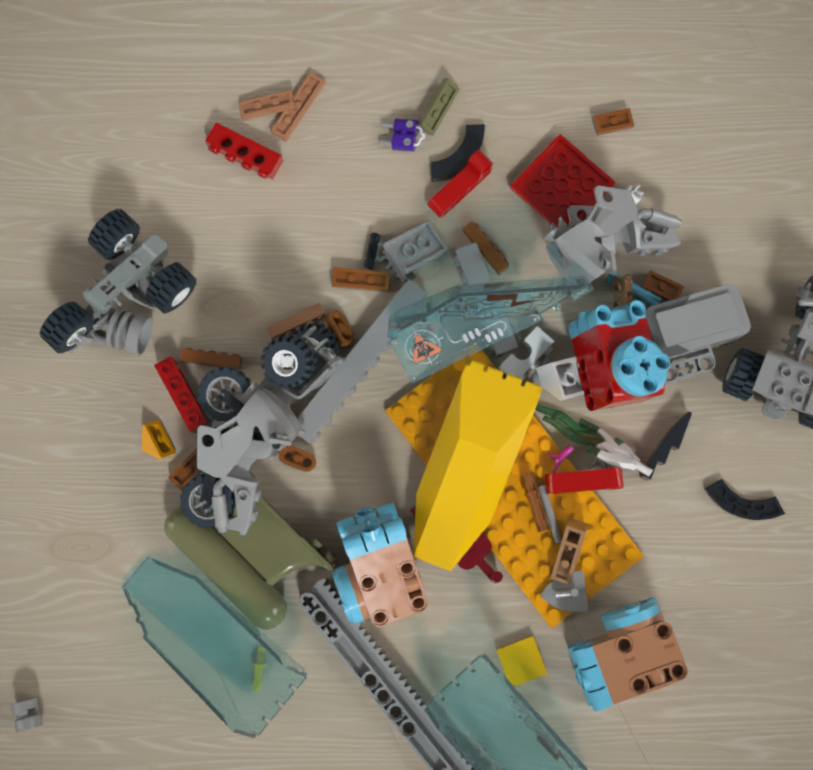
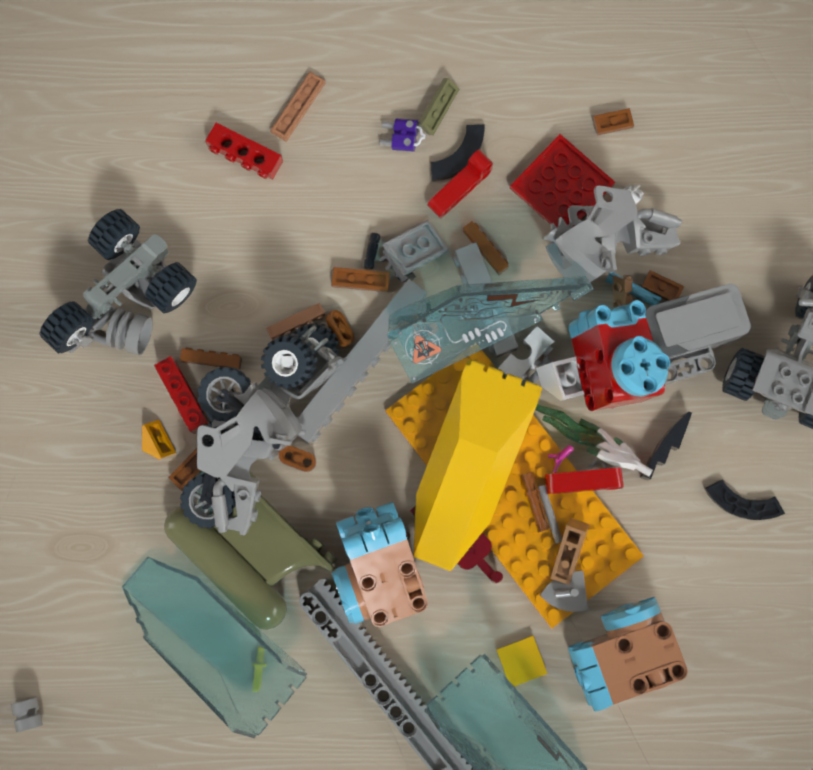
(267, 105): nougat tile -> none

